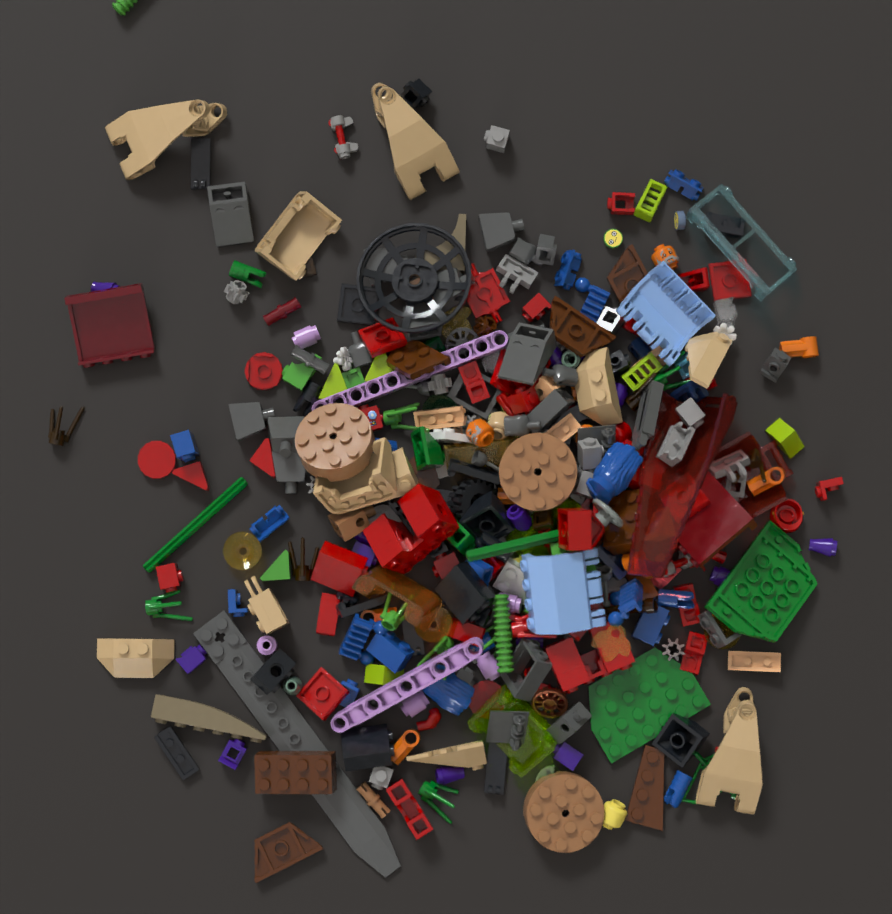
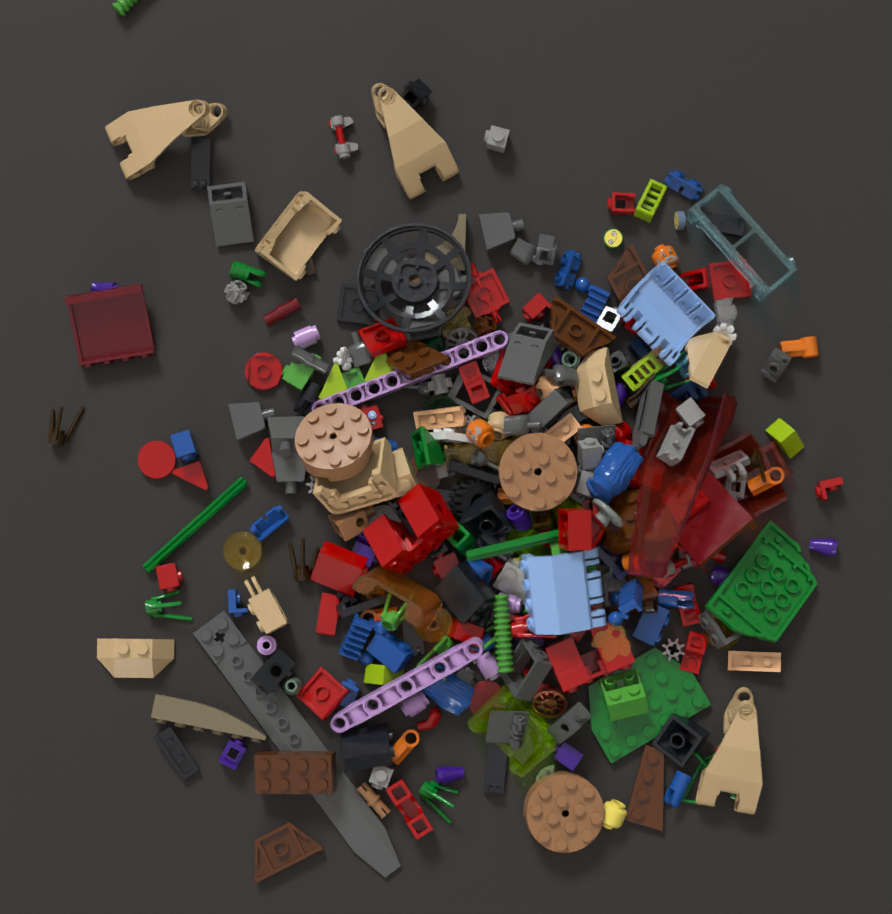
(192, 658): dark purple window -> none
(279, 569): bright green slope -> none
(393, 416): bright green plant -> none
(462, 755): tan wedge -> none
(517, 272): light grey hinge -> none
(623, 695): none -> bright green slope
(787, 515): red piece -> none

